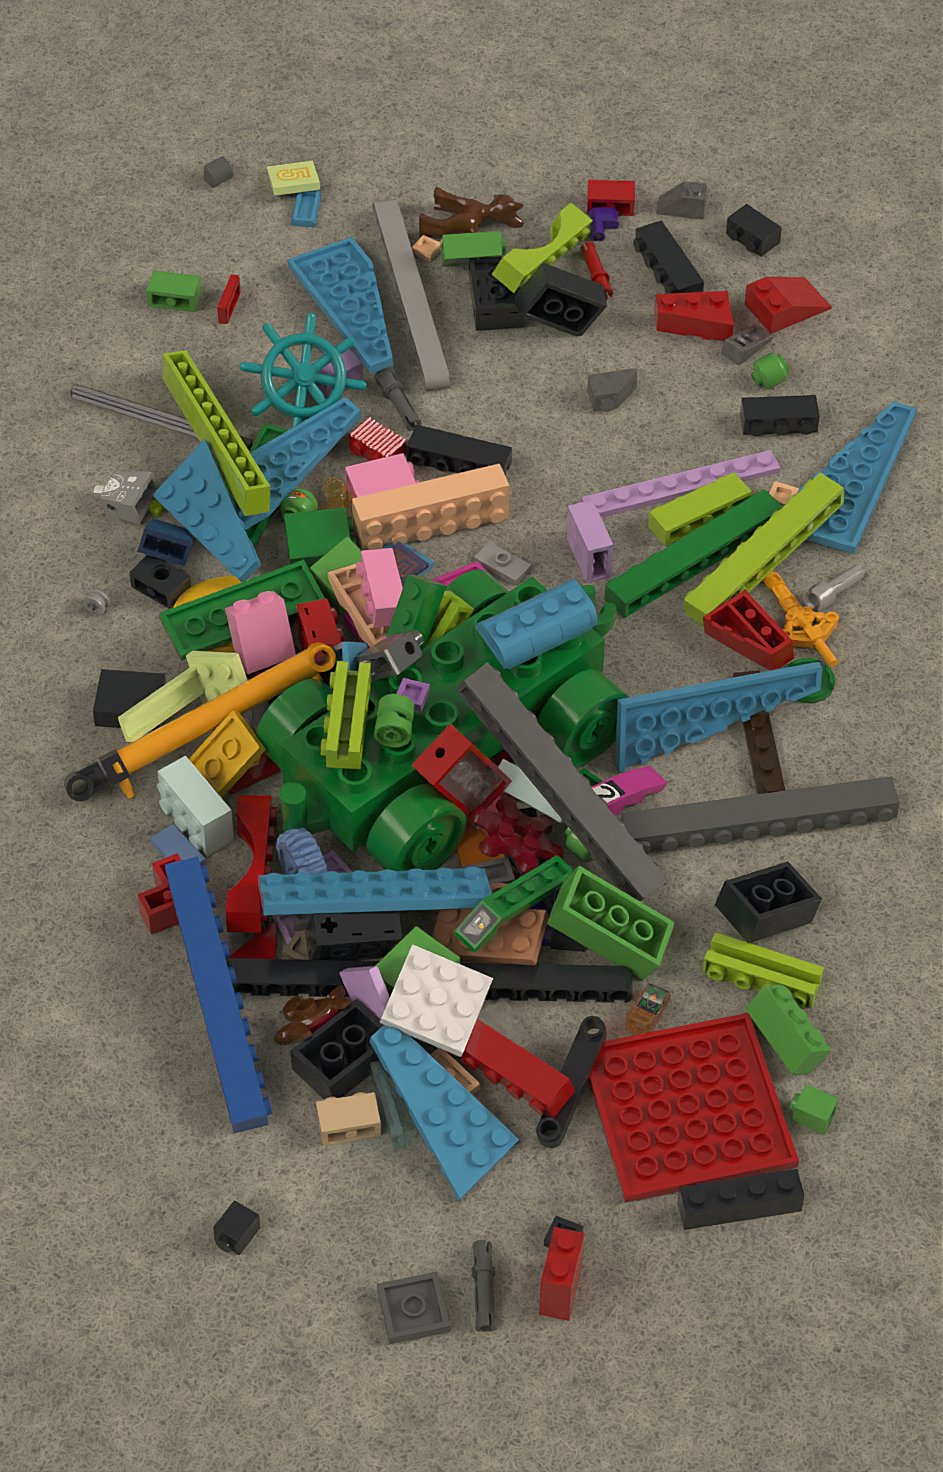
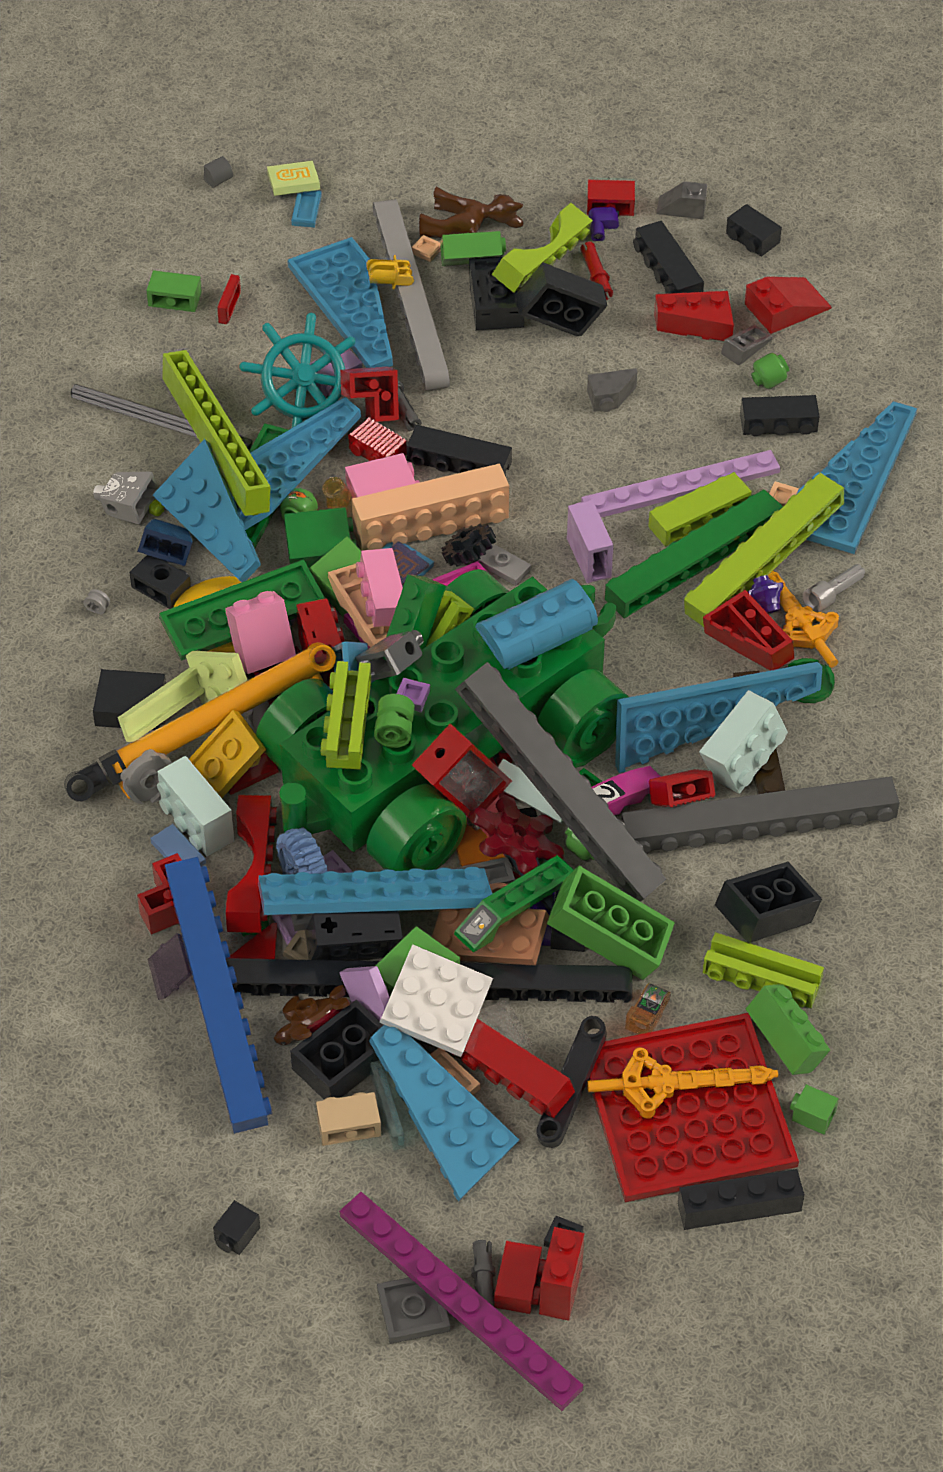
(138, 771): none -> light grey plate
(169, 966): none -> piece
(378, 388): none -> red brick
(390, 272): none -> yellow arm
(462, 1301): none -> magenta plate
(468, 545): none -> black gear
(518, 1277): none -> red brick
(665, 1081): none -> light orange bar
(682, 788): none -> red brick
(744, 742): none -> light aqua brick
(767, 593): none -> dark purple rock

